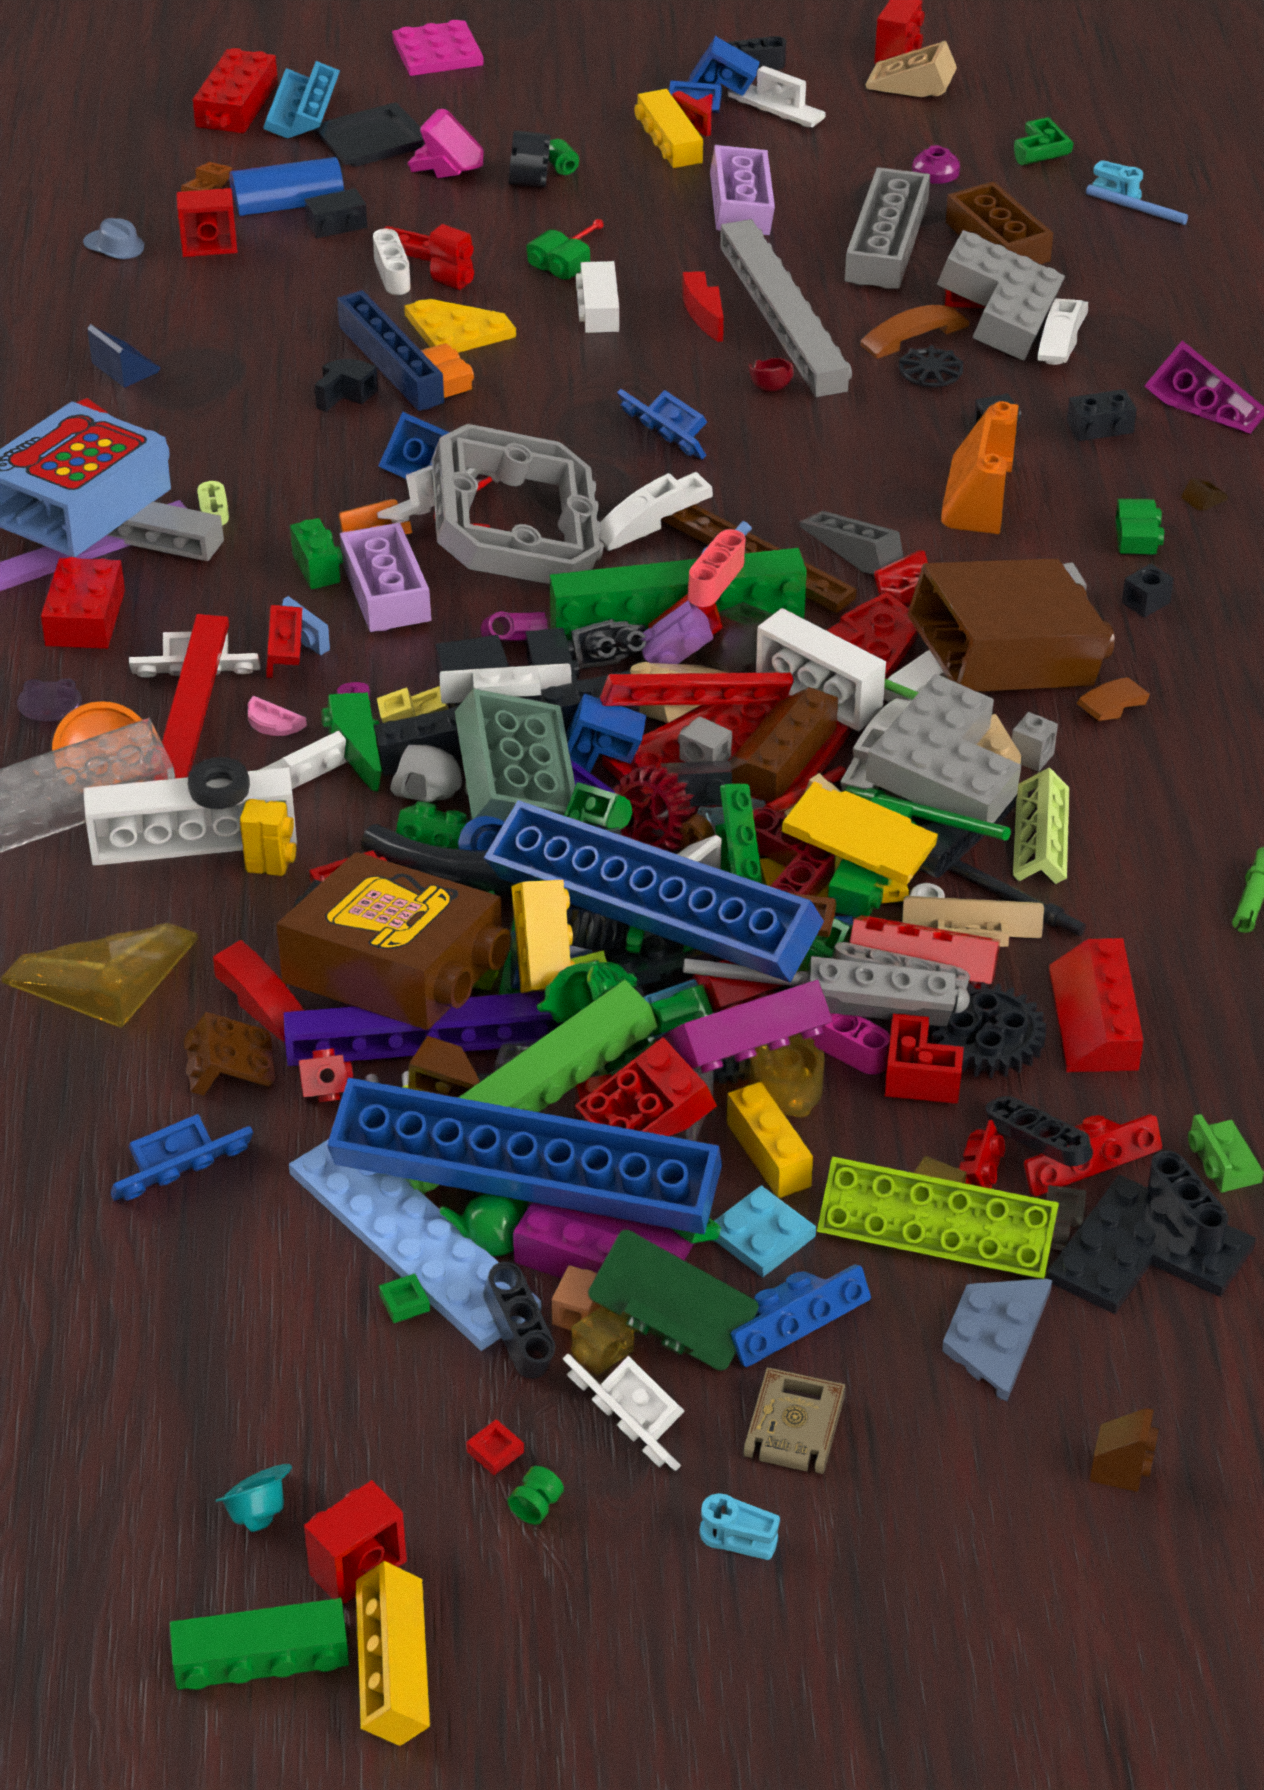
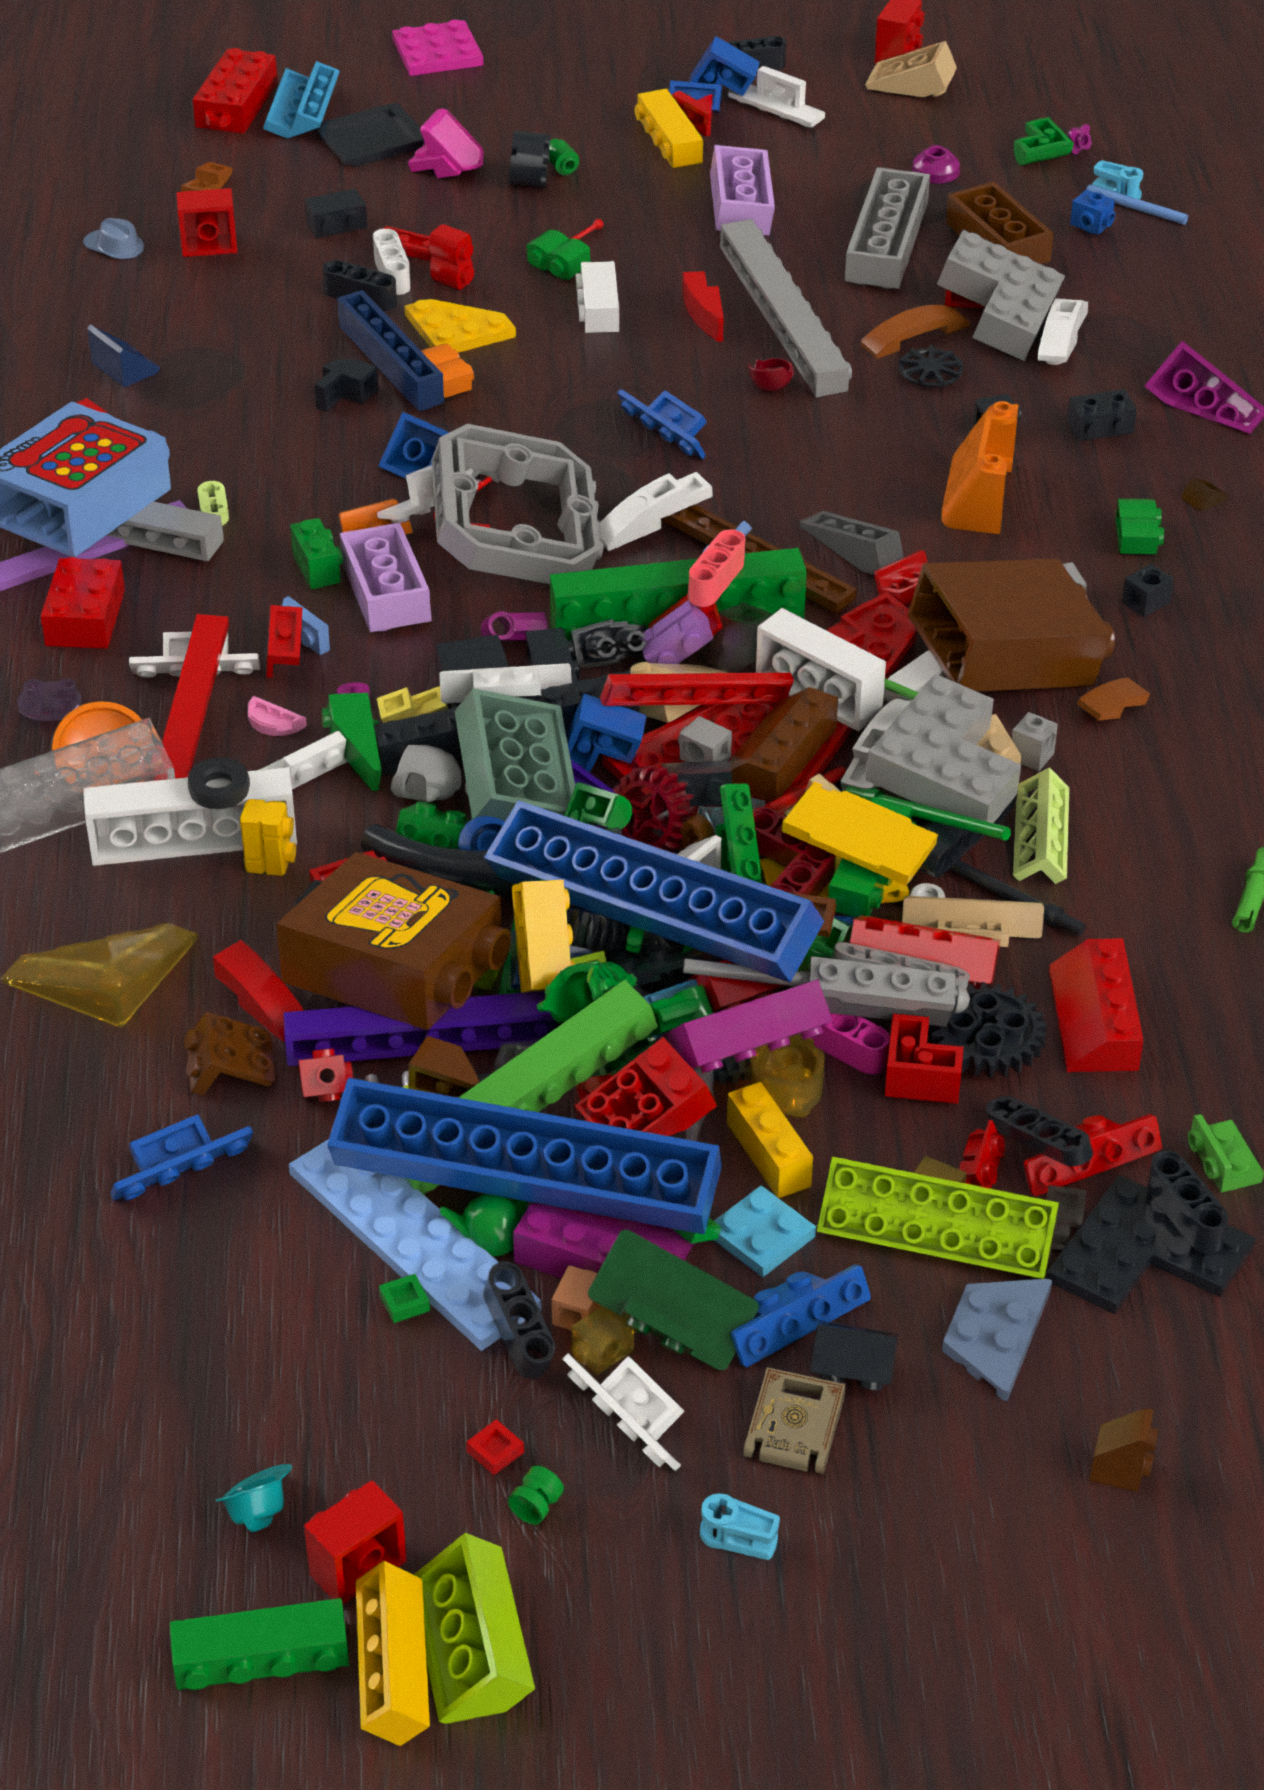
(284, 185): blue brick -> none
(346, 278): none -> black beam
(472, 1632): none -> lime slope
(854, 1354): none -> black brick
(1080, 137): none -> magenta plate
(1092, 212): none -> blue brick

